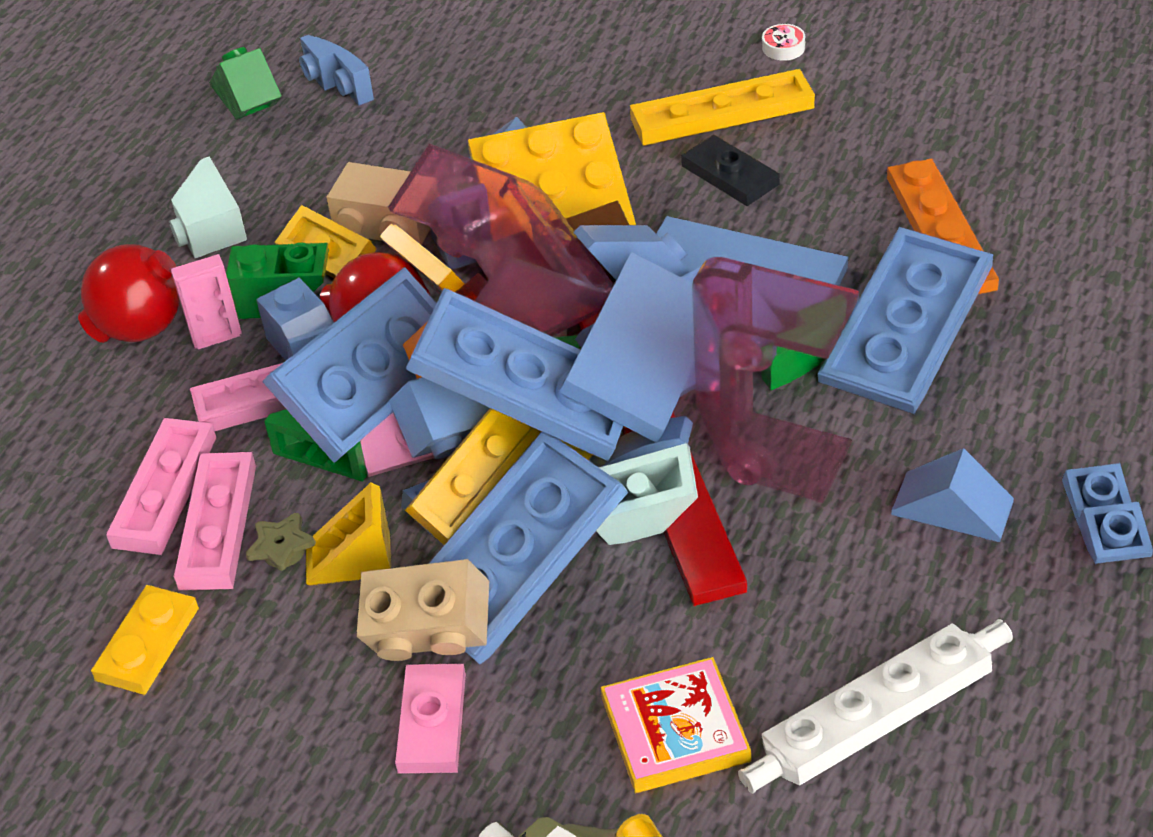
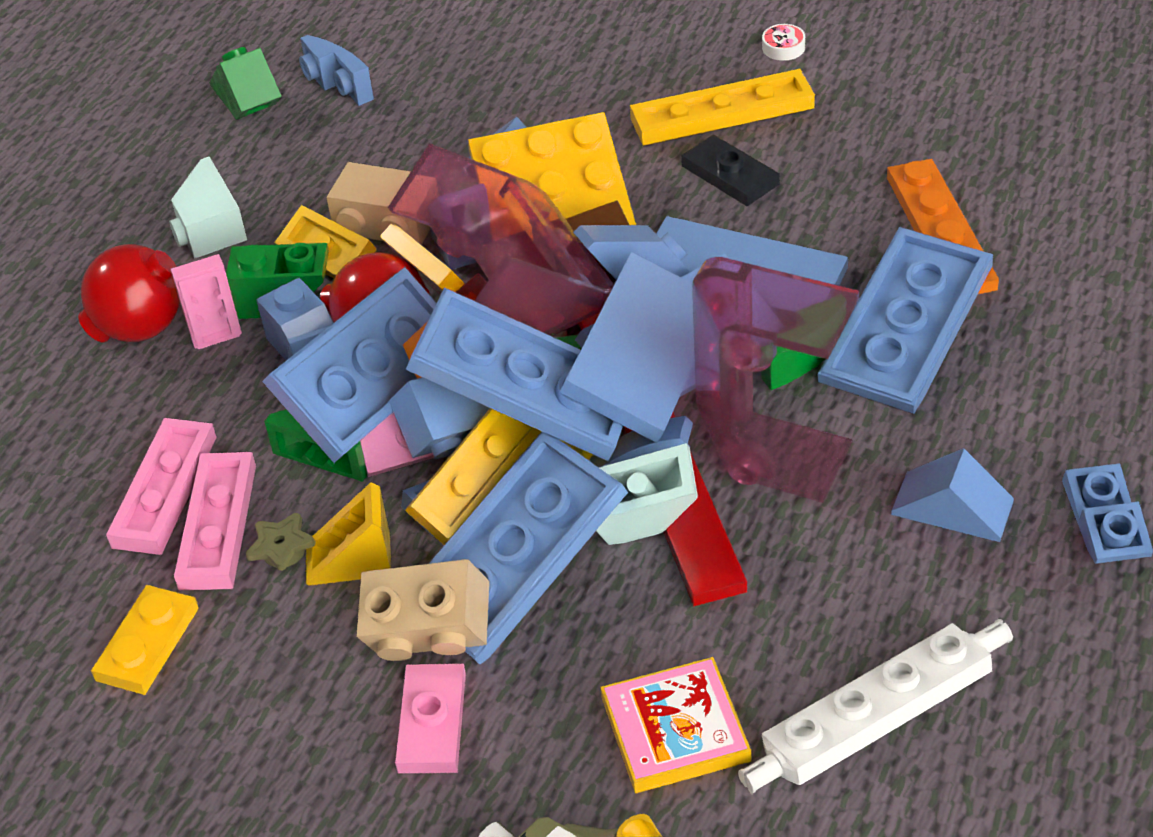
(235, 399): bright pink plate -> none

